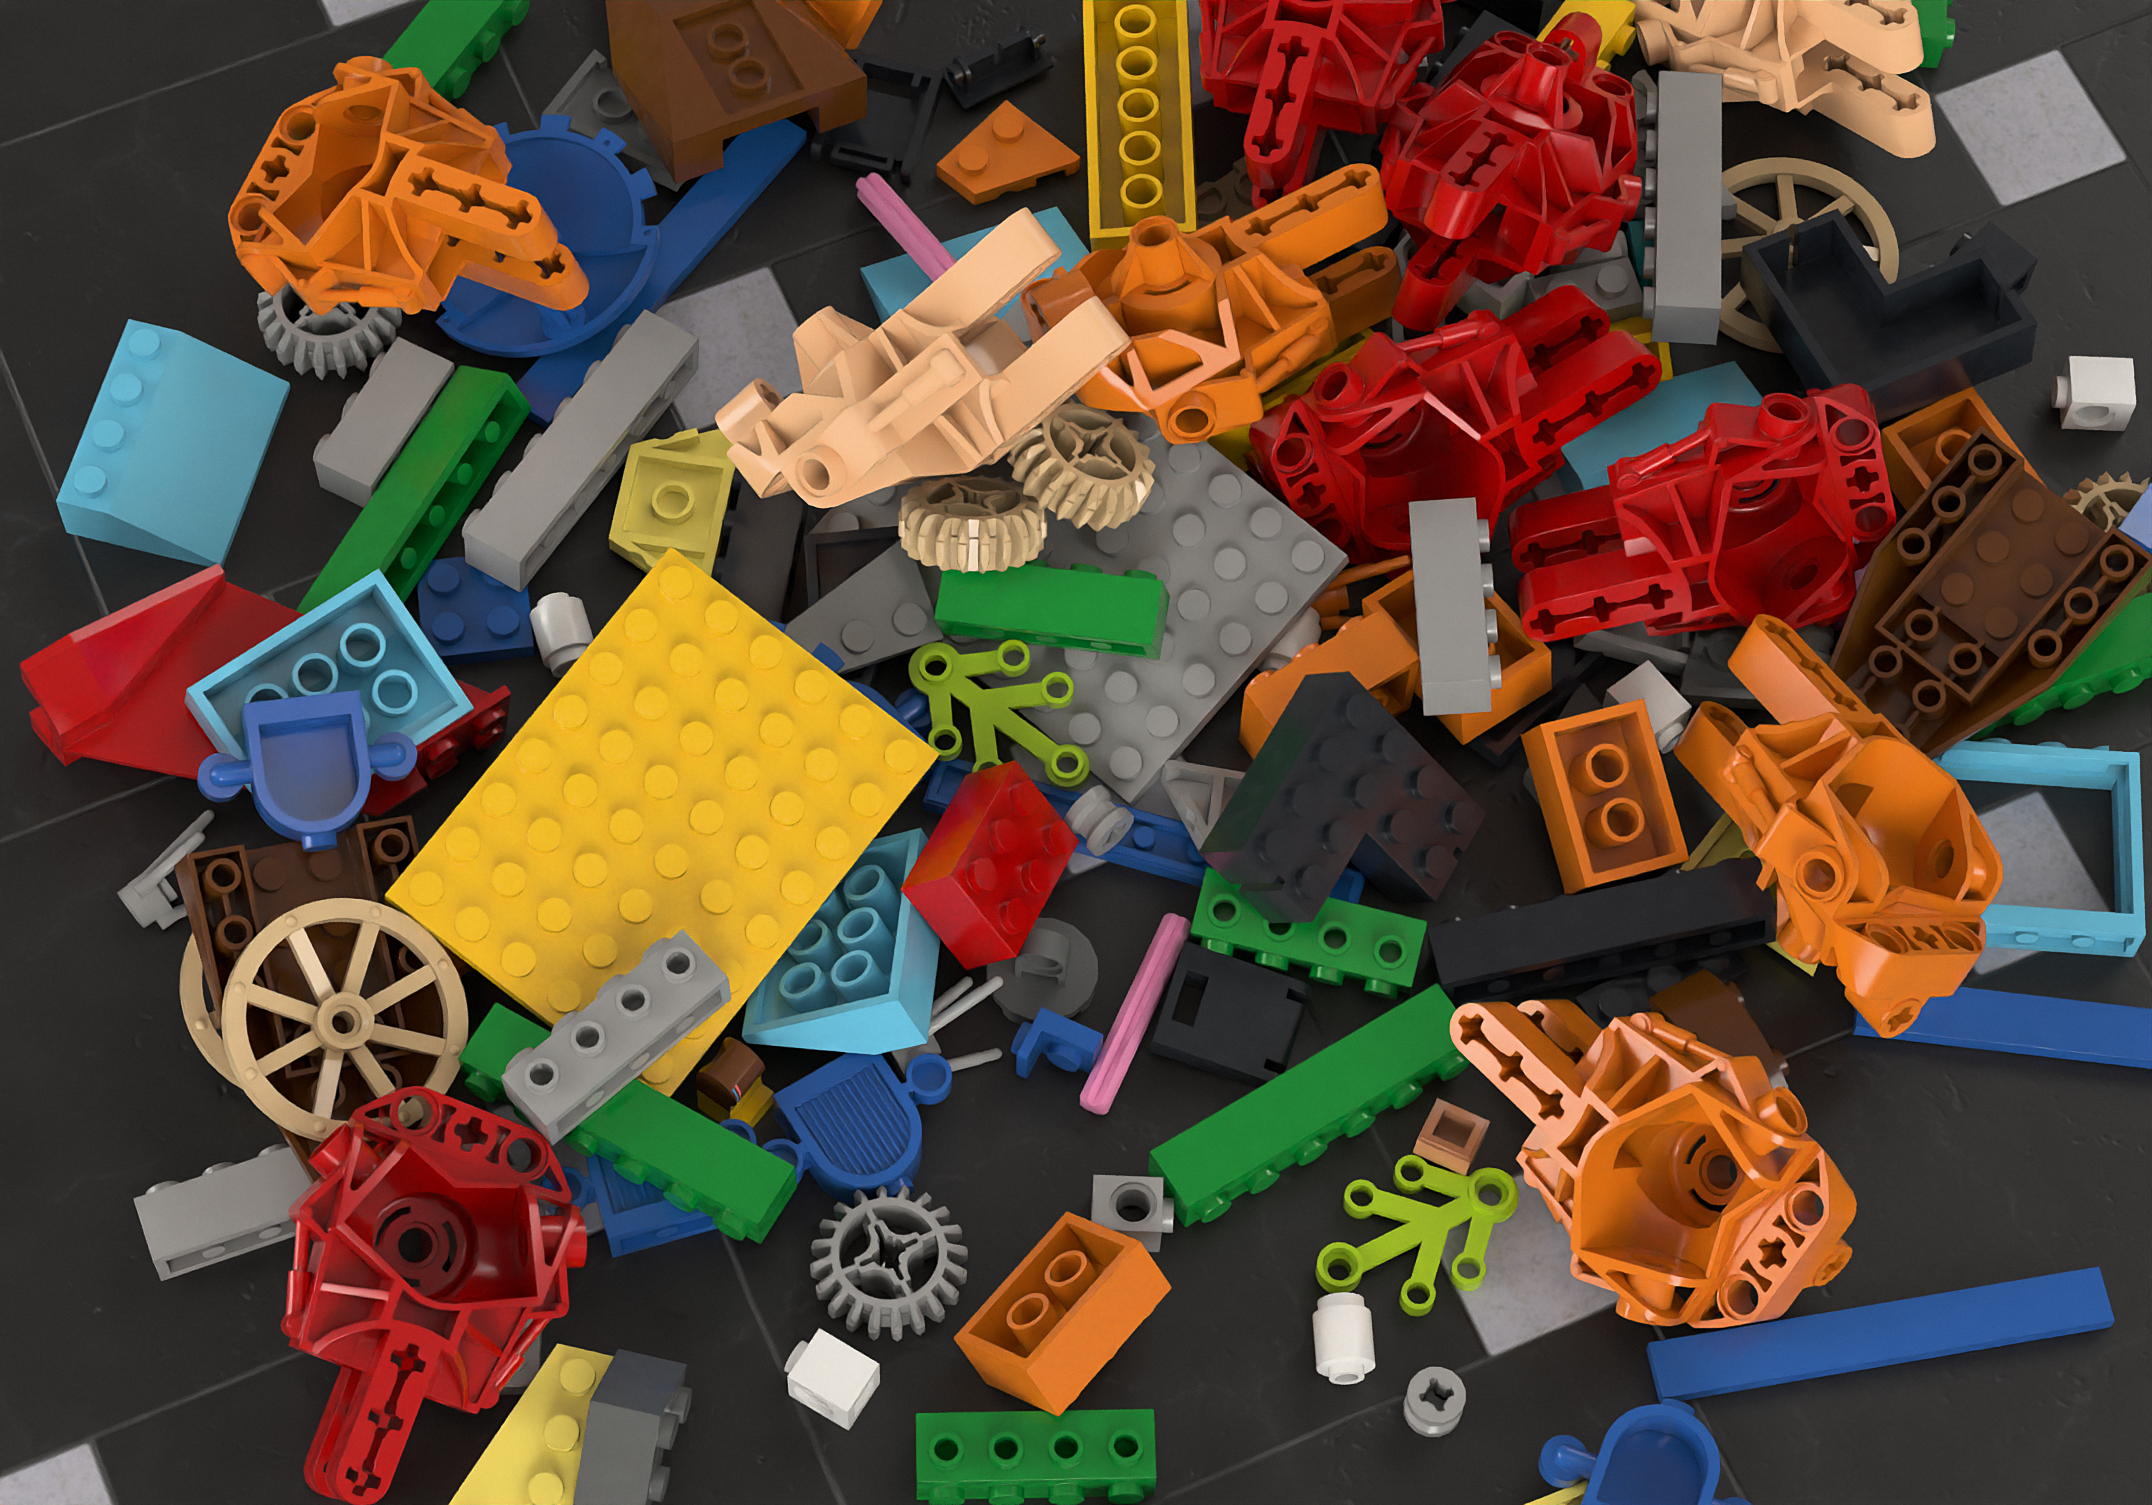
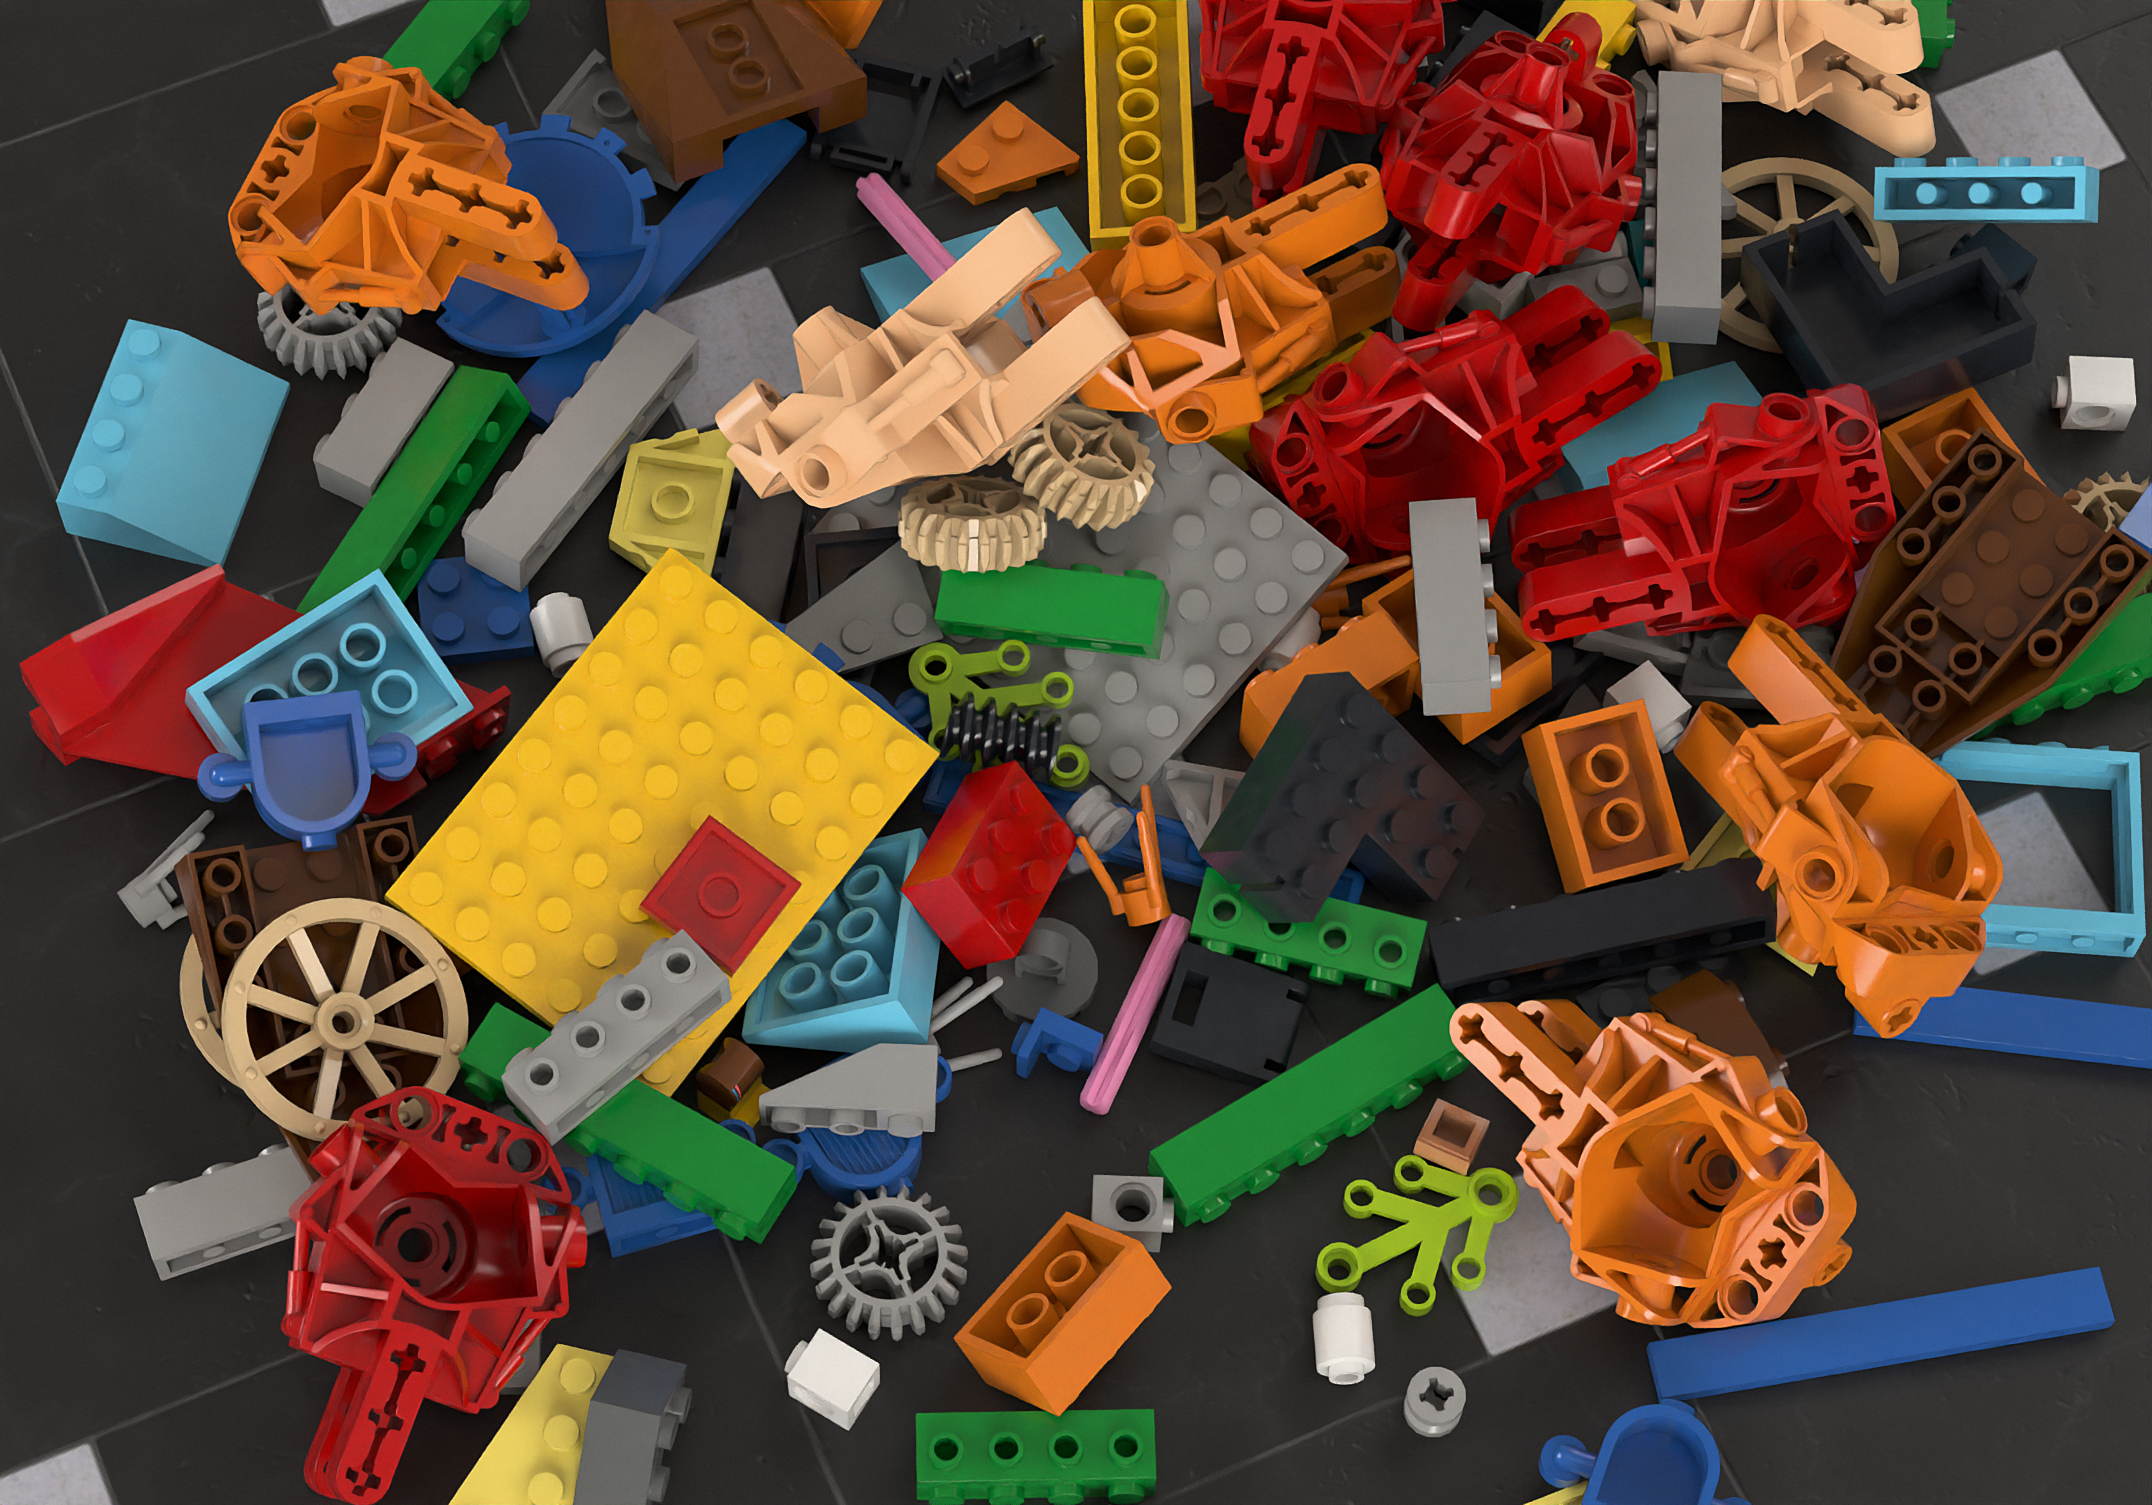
(720, 895): none -> red plate
(872, 1090): none -> light grey slope
(1002, 735): none -> black piece
(1144, 893): none -> orange plant
(1987, 193): none -> medium azure brick

